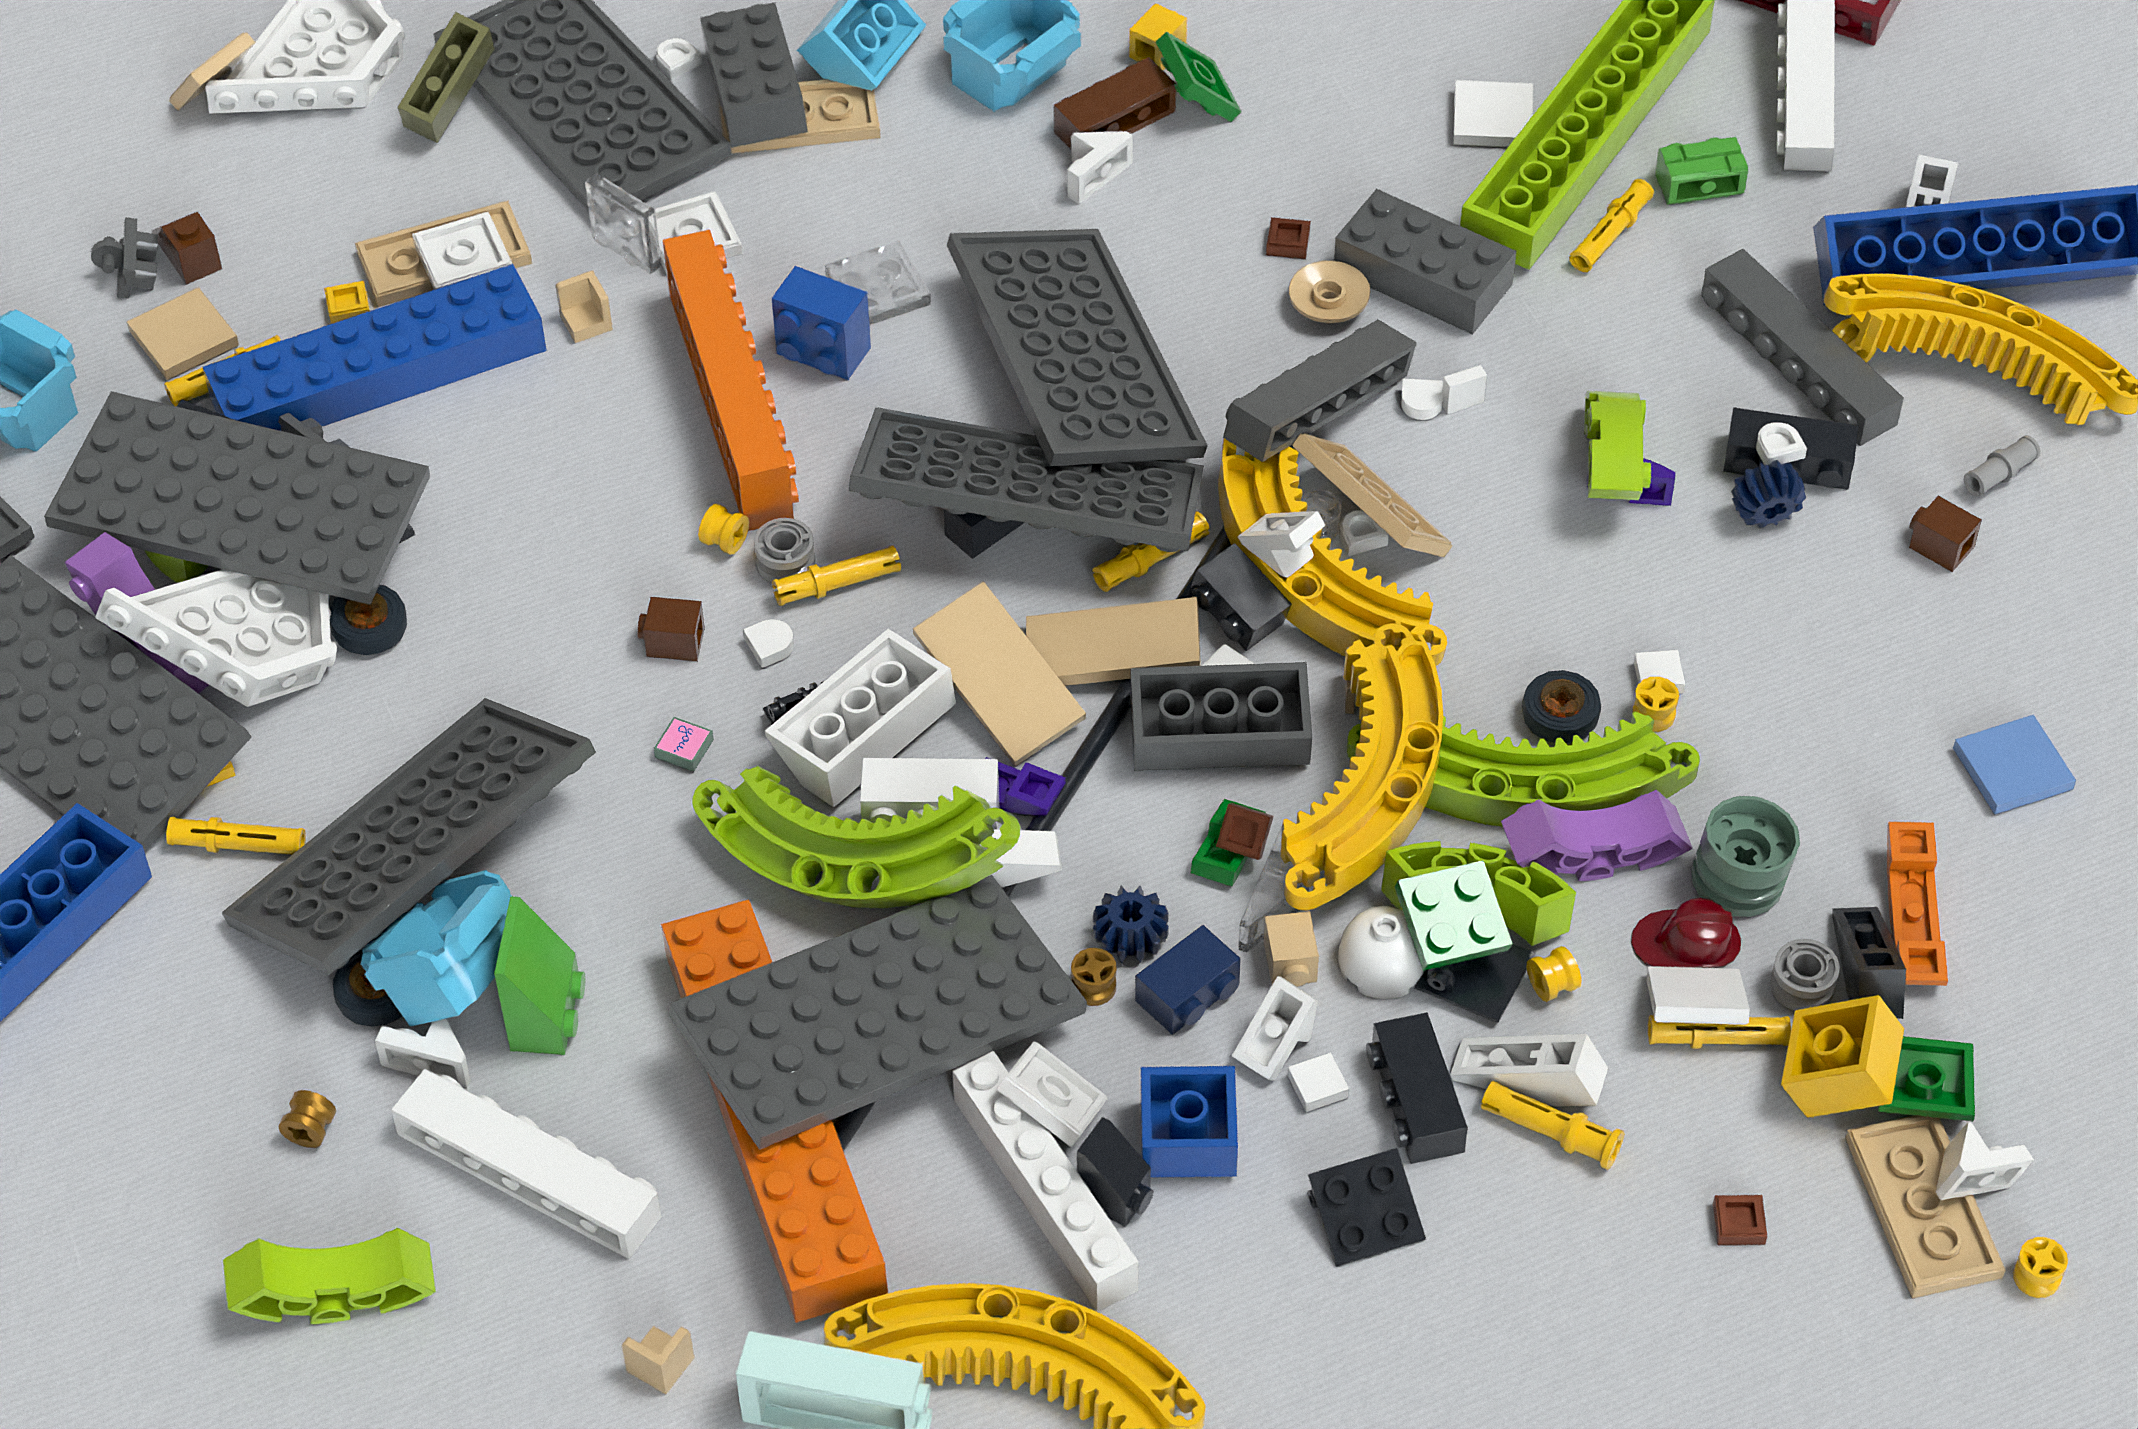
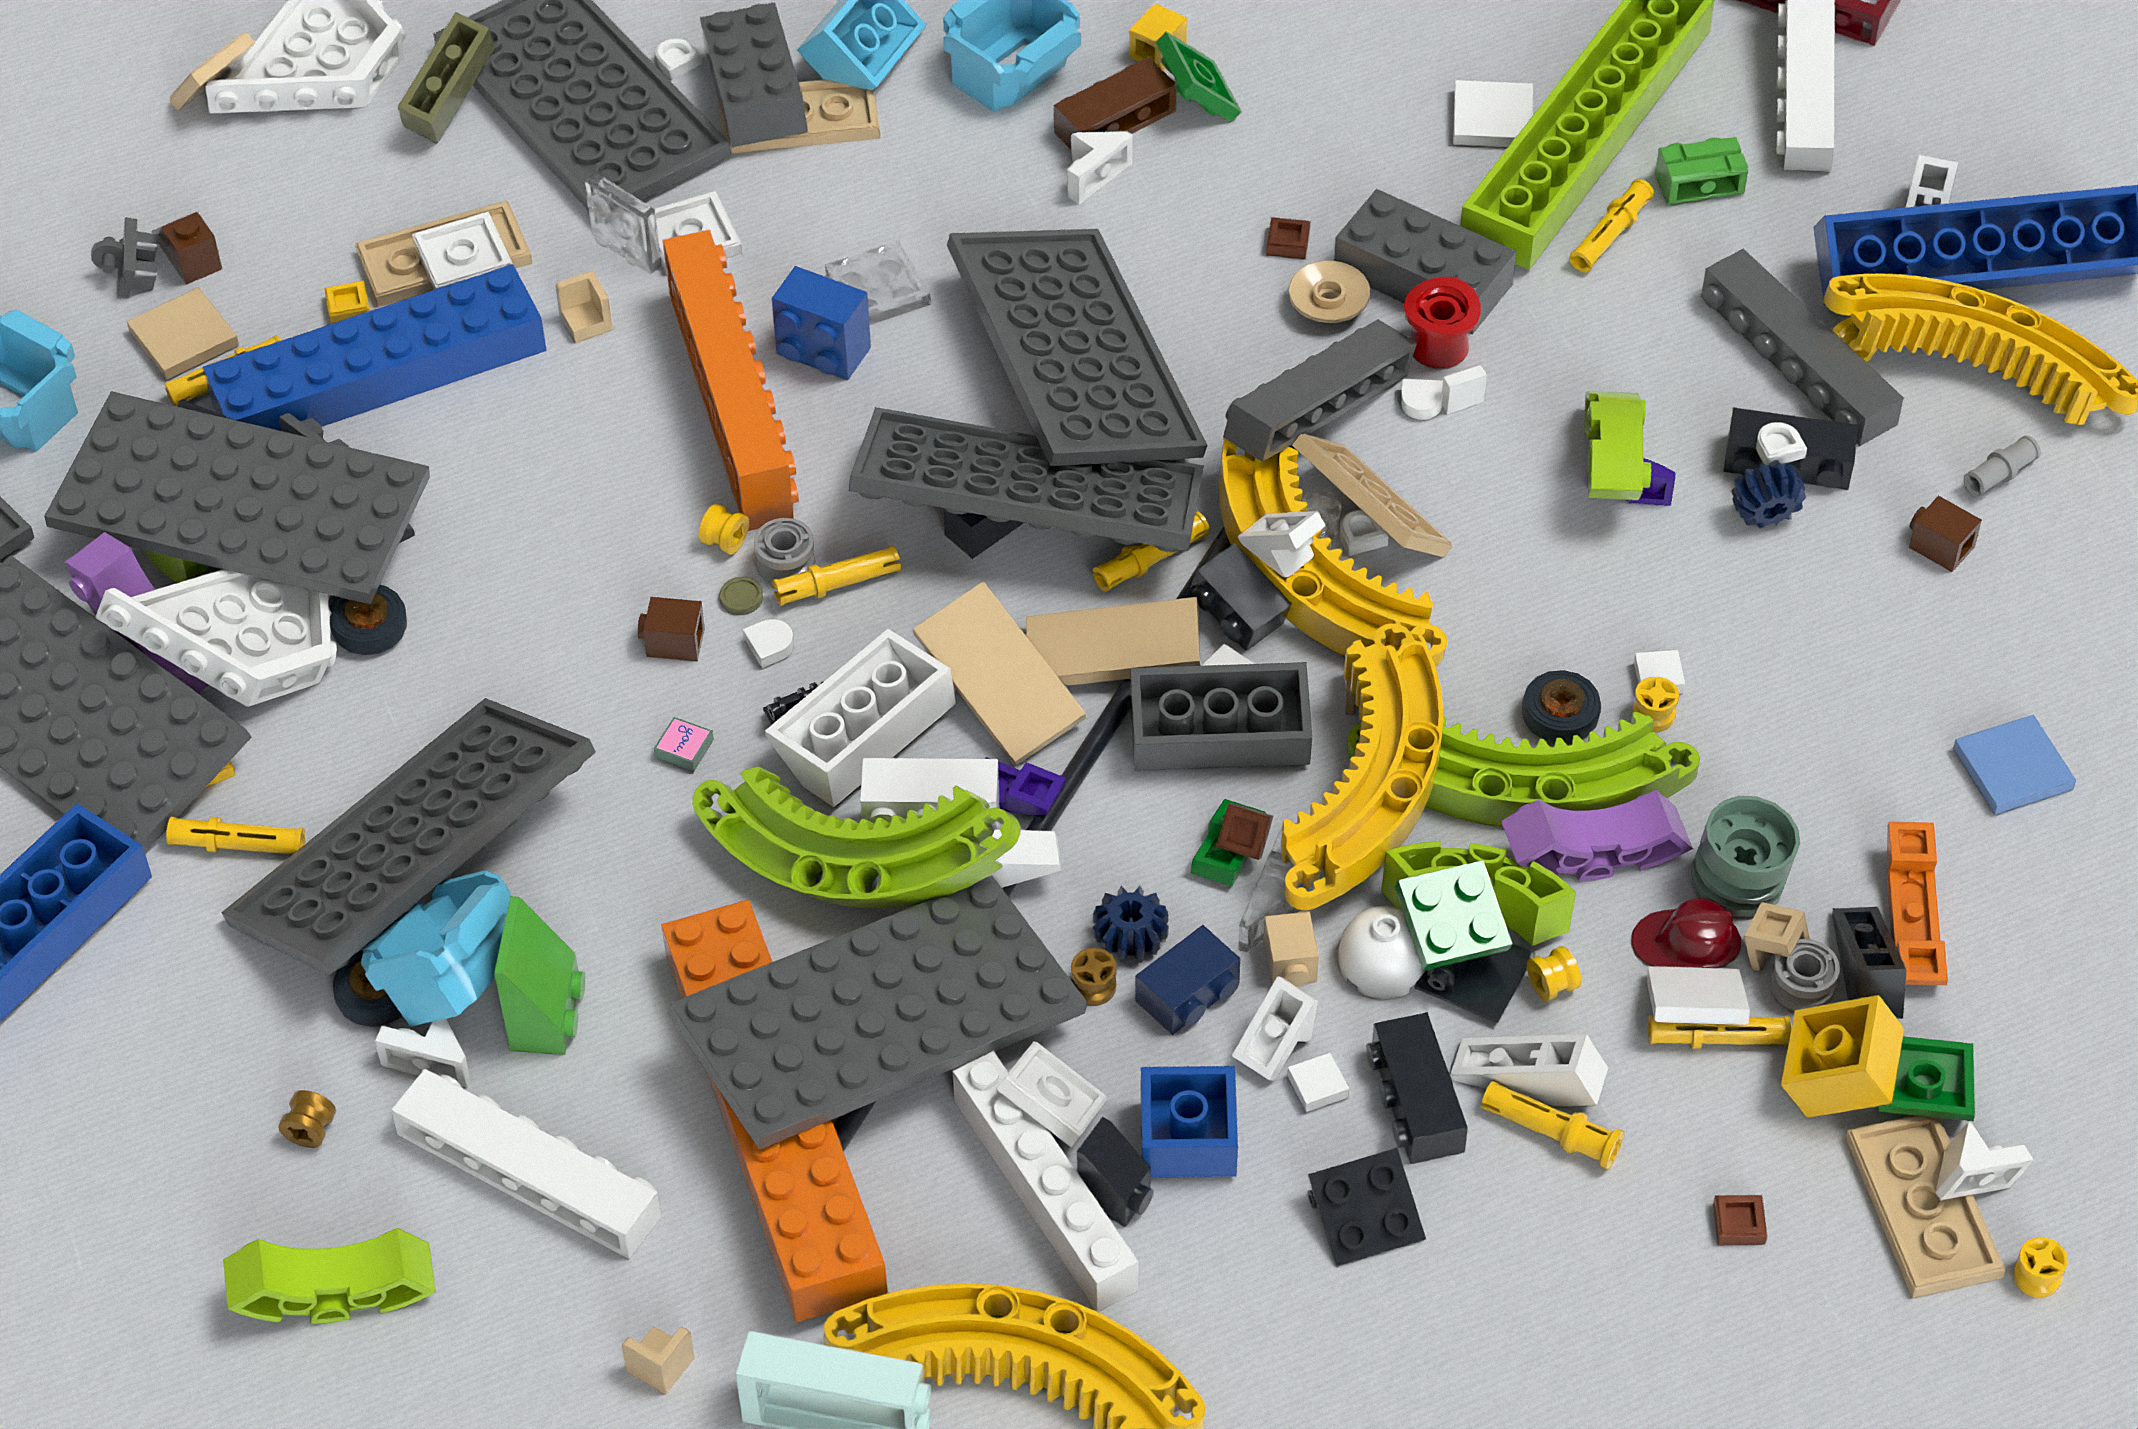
(741, 595): none -> olive piece
(1441, 318): none -> red piece
(1774, 931): none -> tan panel

